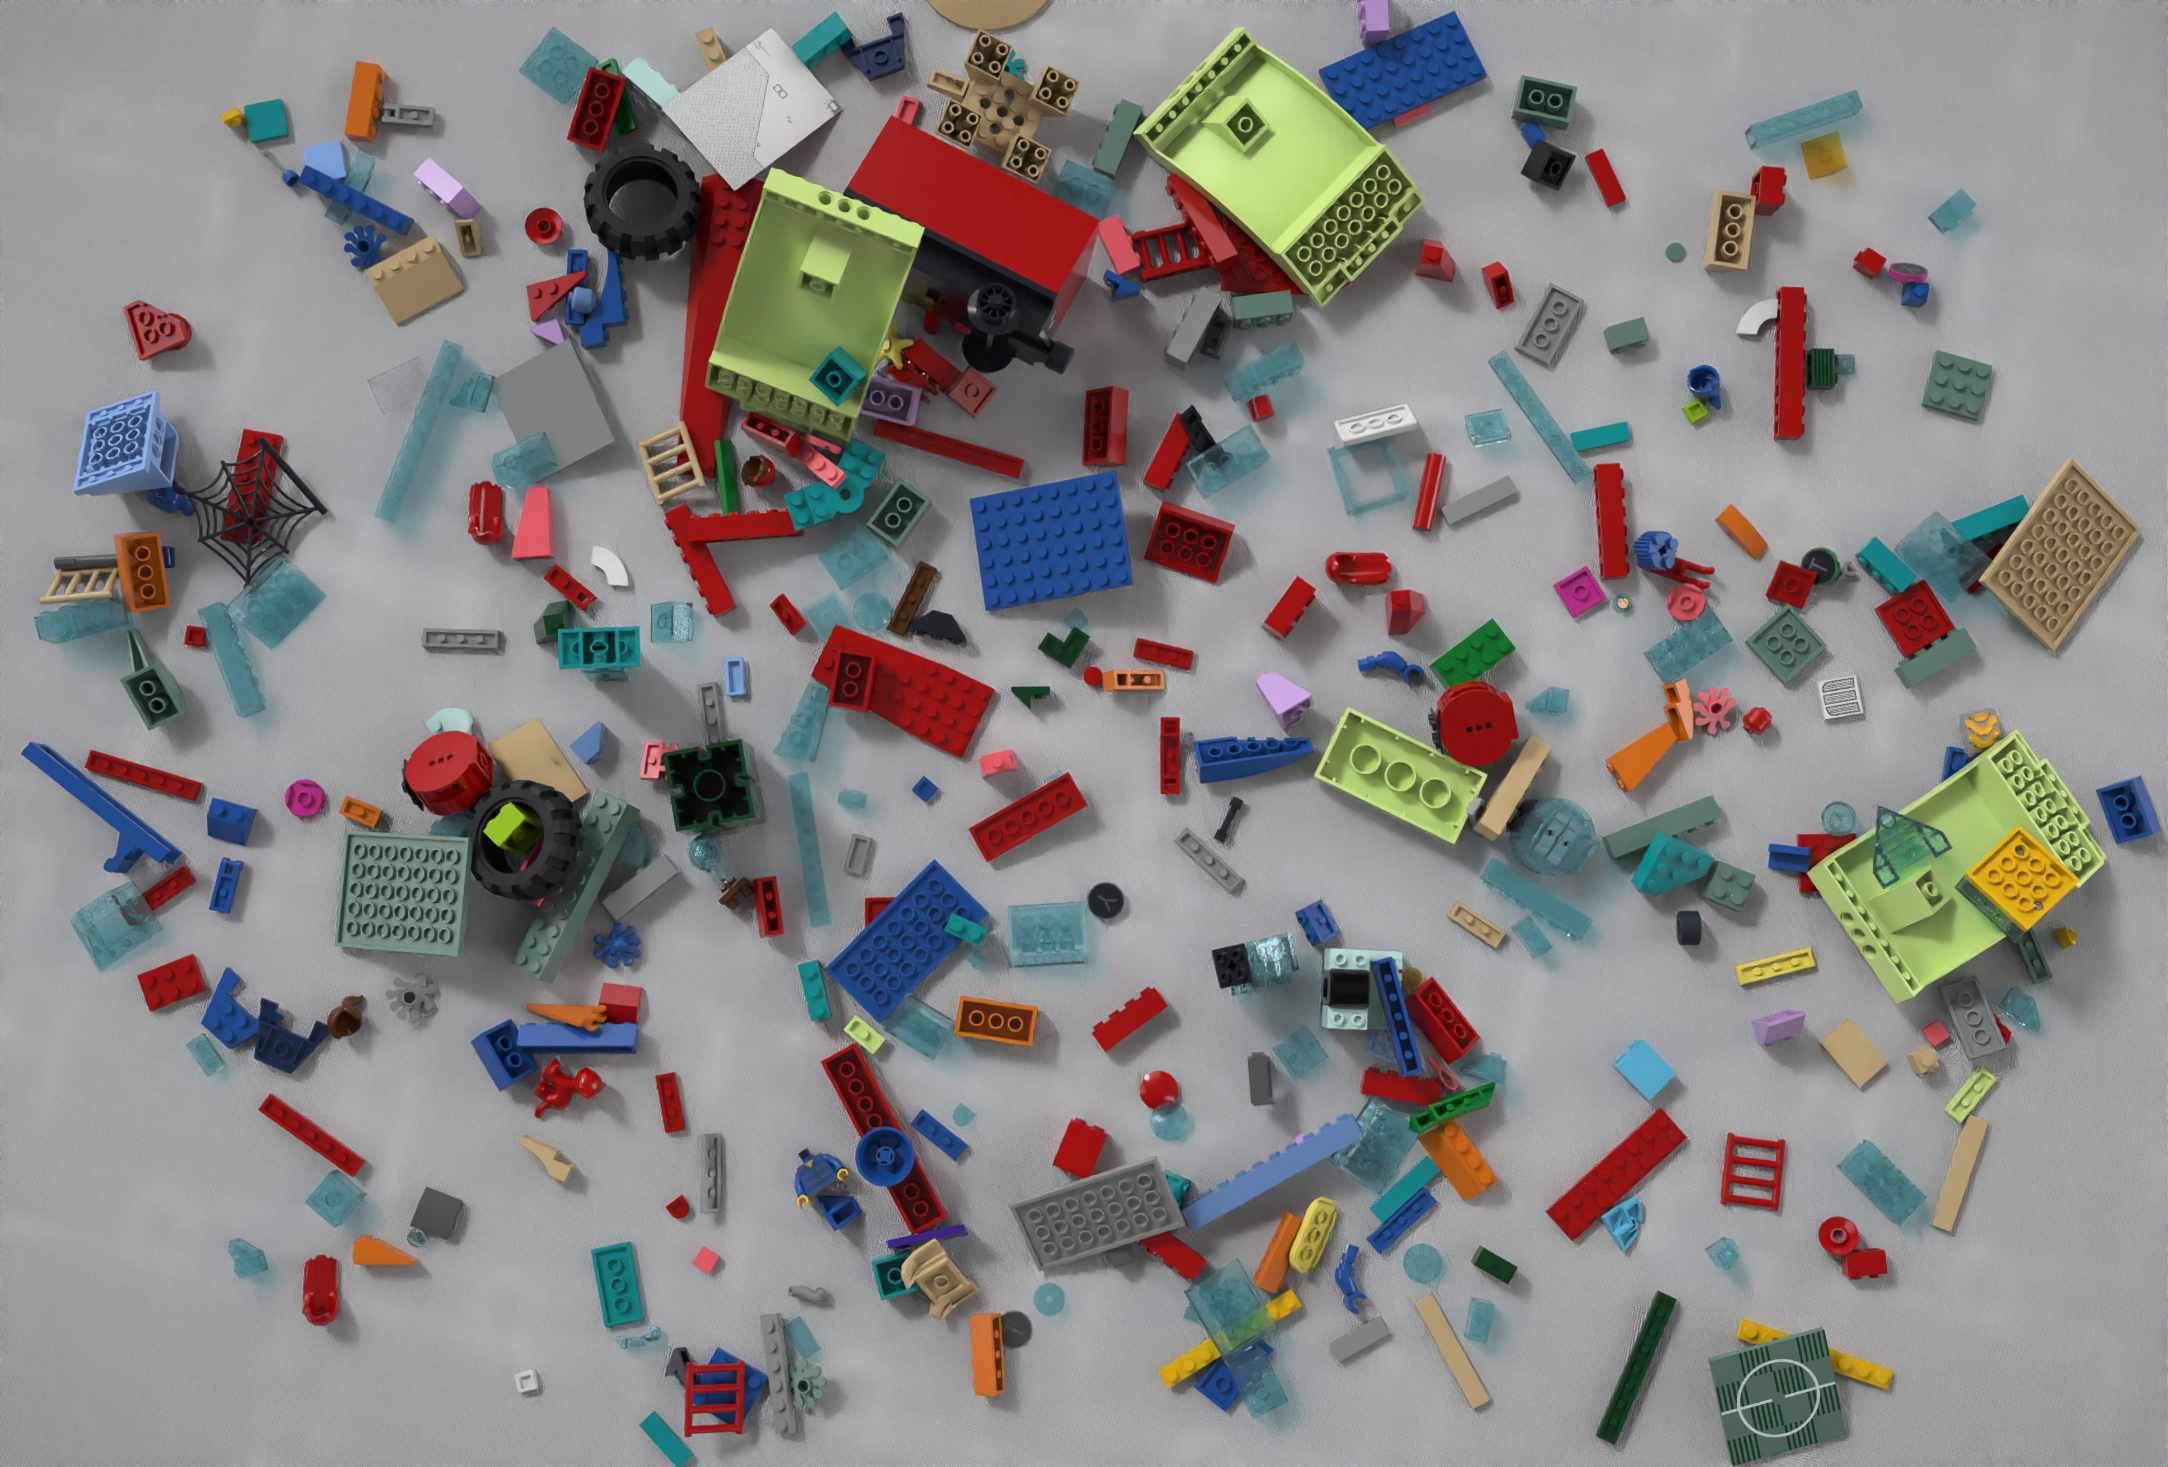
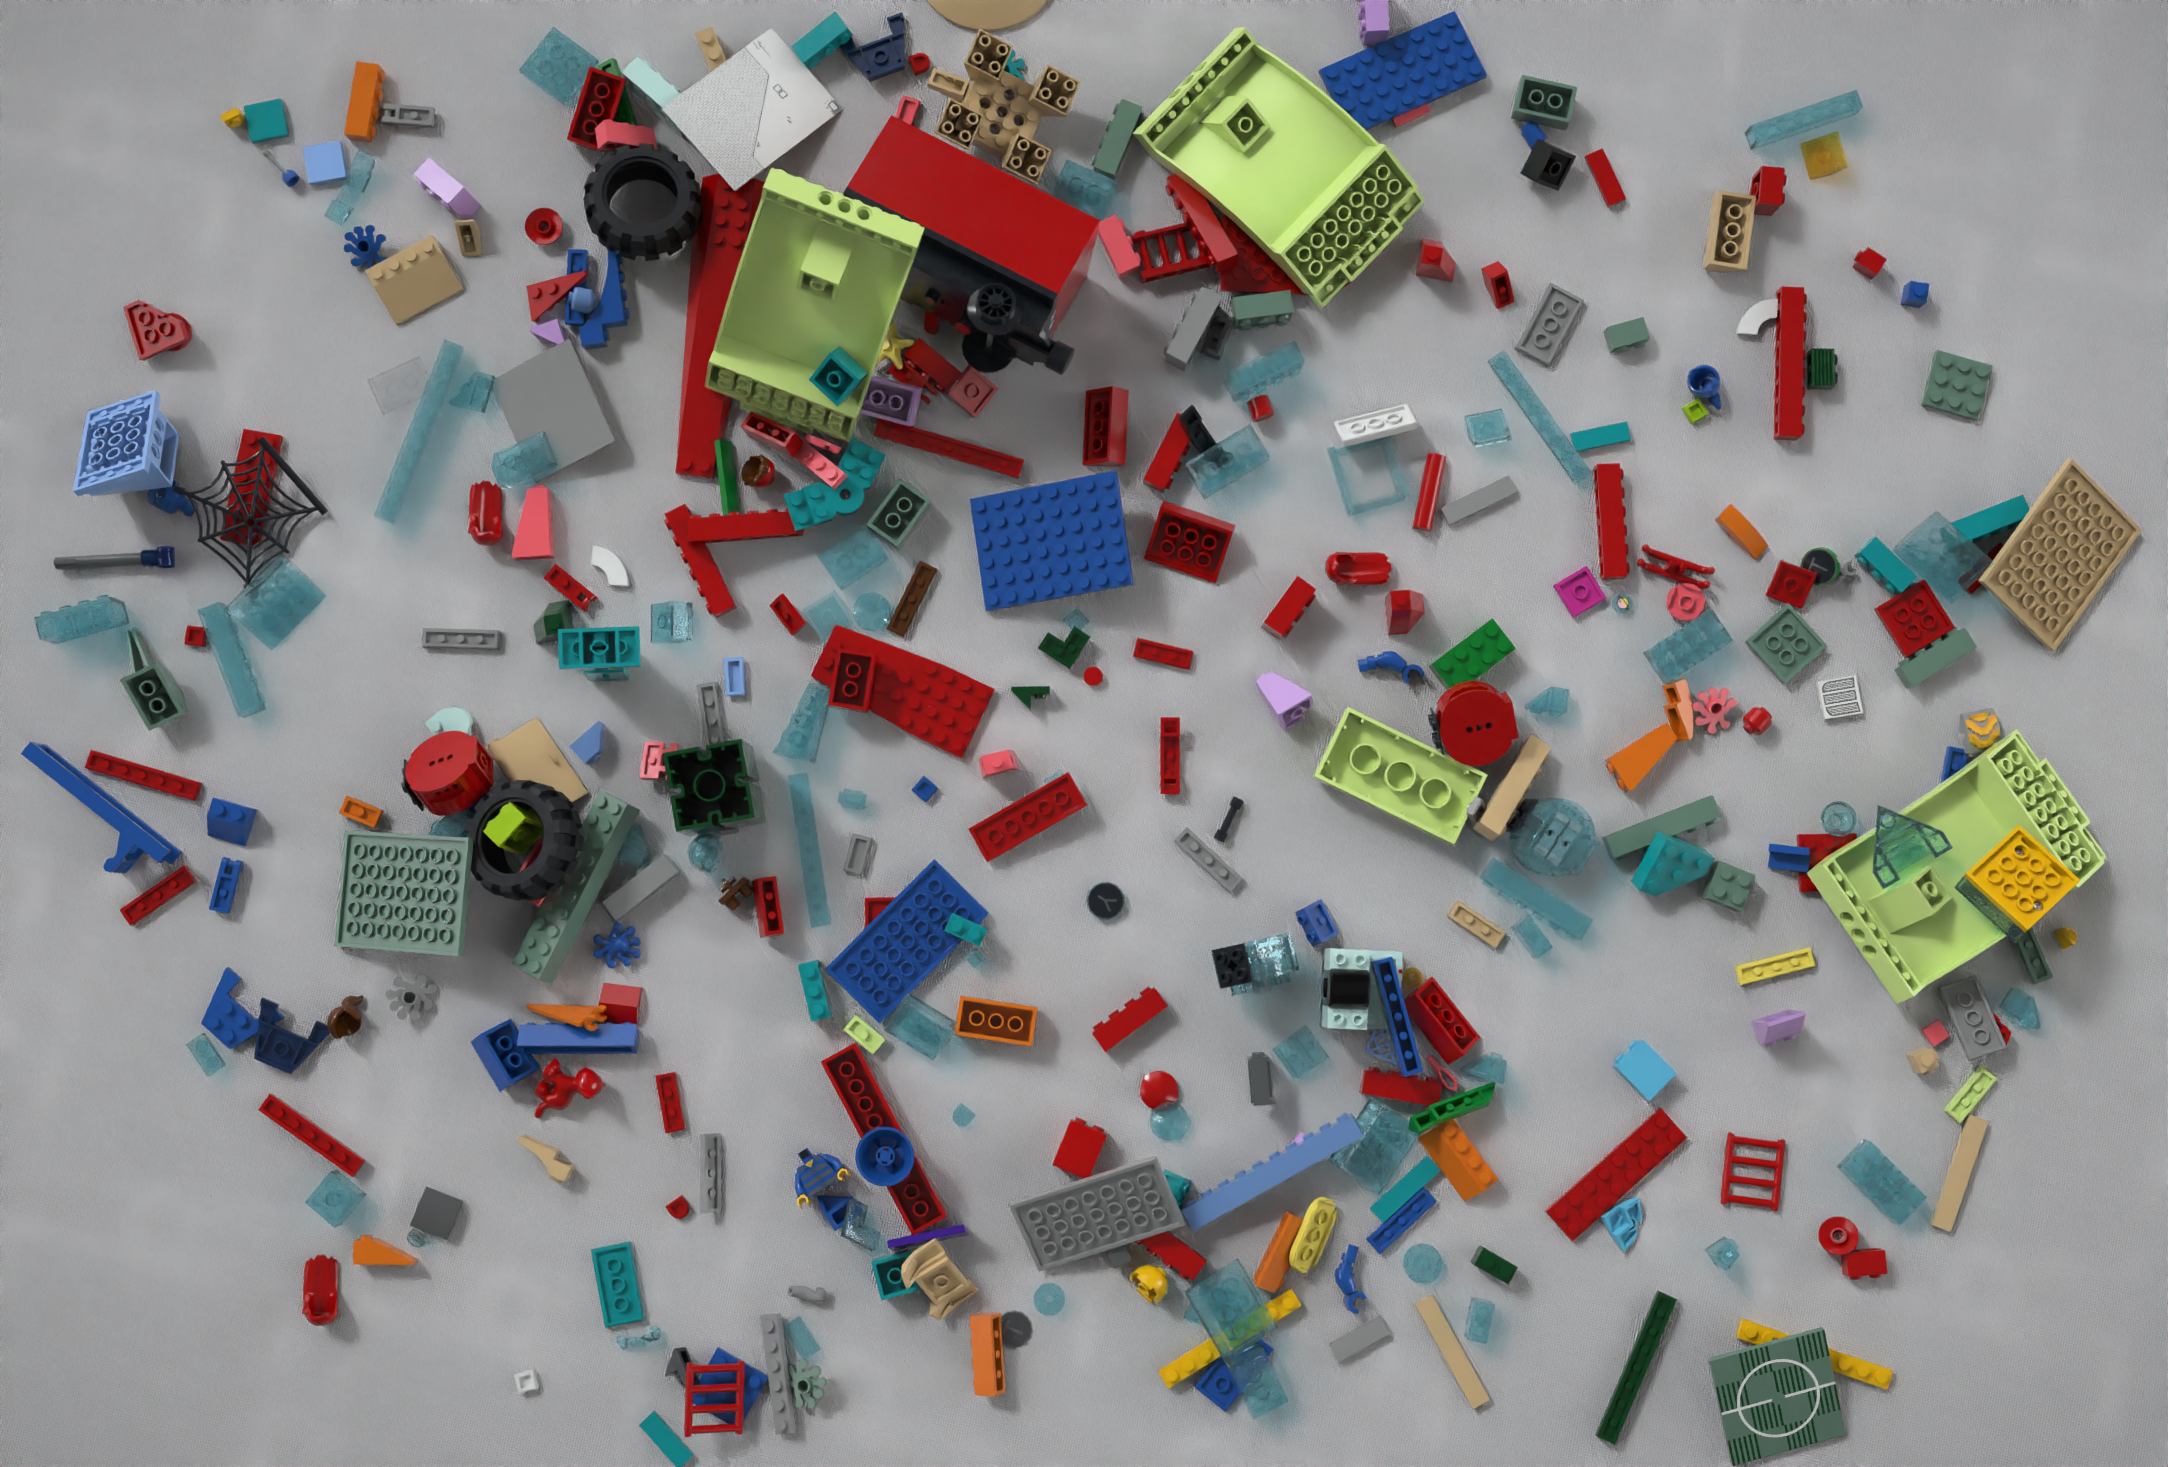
(76, 576): tan bar -> none
(115, 924): clear light blue slope -> none
(141, 571): orange slope -> none
(171, 982): red plate -> none
(247, 1258): clear light blue slope -> none
(304, 798): dark pink tile -> none
(355, 200): blue brick -> none
(614, 135): none -> coral brick
(692, 464): tan bar -> none
(706, 1259): coral tile -> none
(854, 1226): none -> clear light blue tile
(920, 63): none -> red tile
(939, 1134): blue tile -> none
(940, 626): black slope -> none
(1047, 934): clear light blue slope -> none
(1125, 288): blue slope -> none
(1132, 680): orange slope -> none
(1151, 1282): none -> yellow cylinder
(1234, 759): blue wedge -> none
(1655, 550): blue brick -> none
(1675, 252): sand green piece -> none
(1688, 928): black wheel -> none
(1845, 364): clear light blue tile -> none
(1853, 1052): tan tile -> none
(1907, 271): tile -> none
(1954, 209): clear light blue brick -> none
(2128, 810): blue slope -> none

